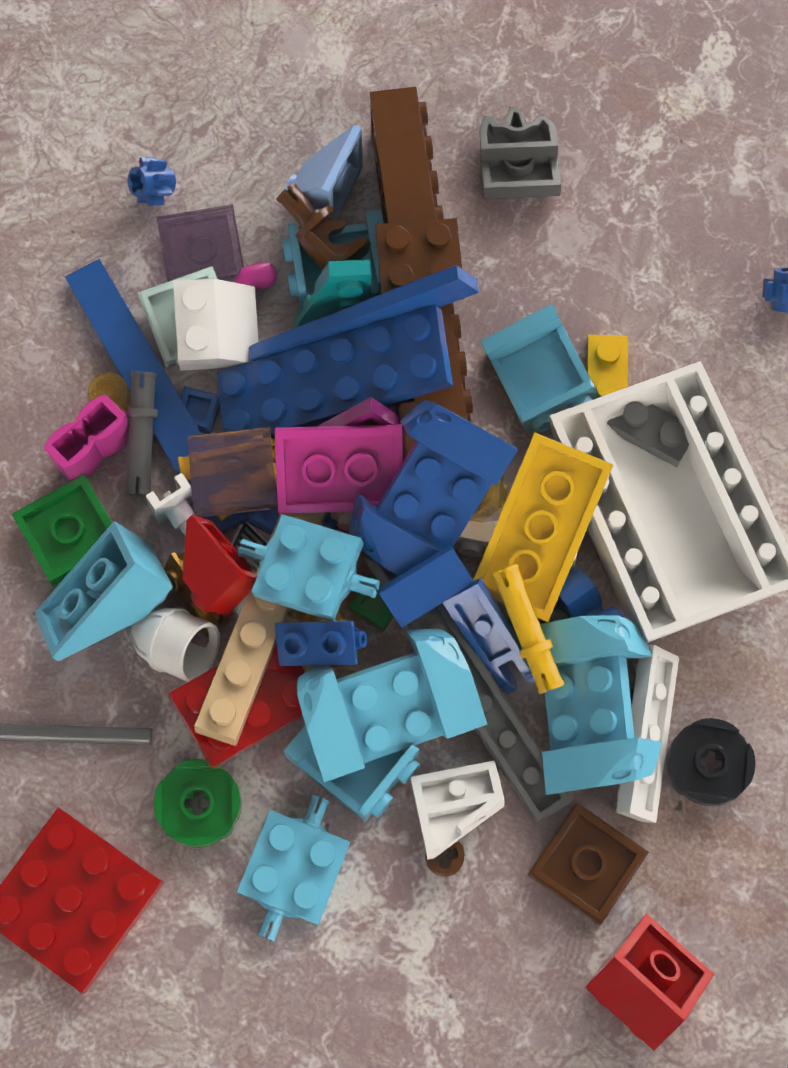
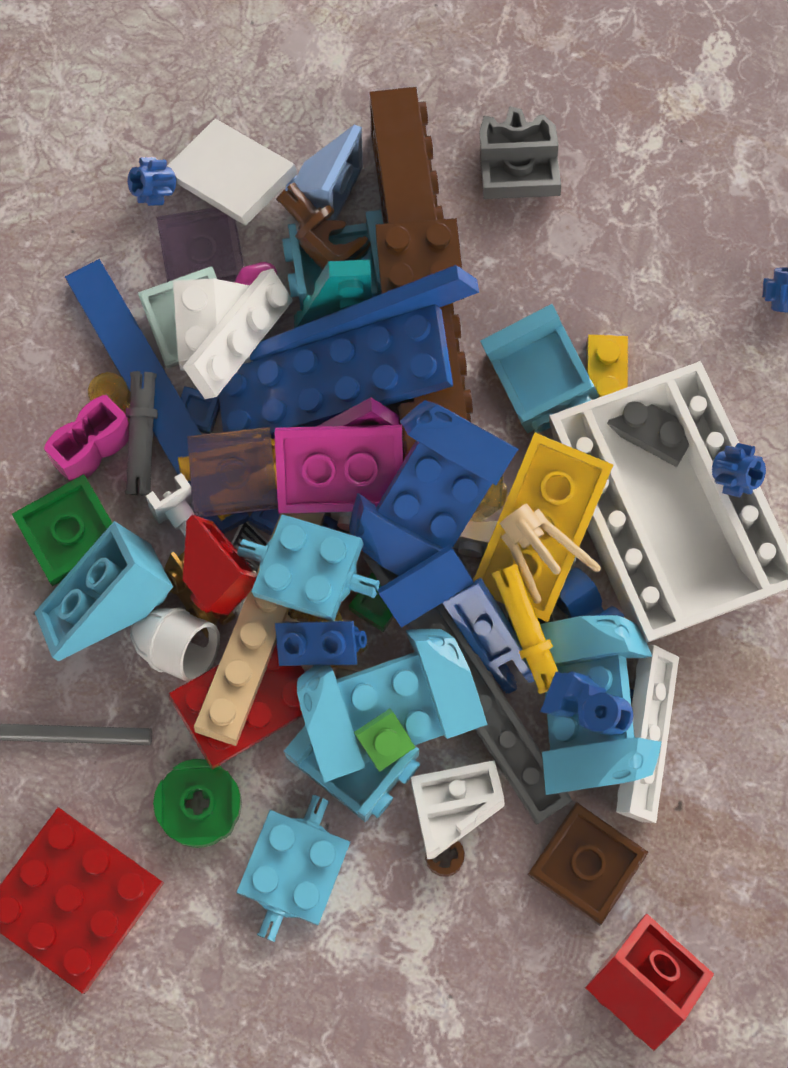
(231, 171): none -> white tile
(238, 334): none -> white plate
(384, 739): none -> bright green plate
(524, 528): none -> tan plant
(595, 708): none -> blue leg
(729, 746): black plate -> none
(738, 470): none -> blue gear

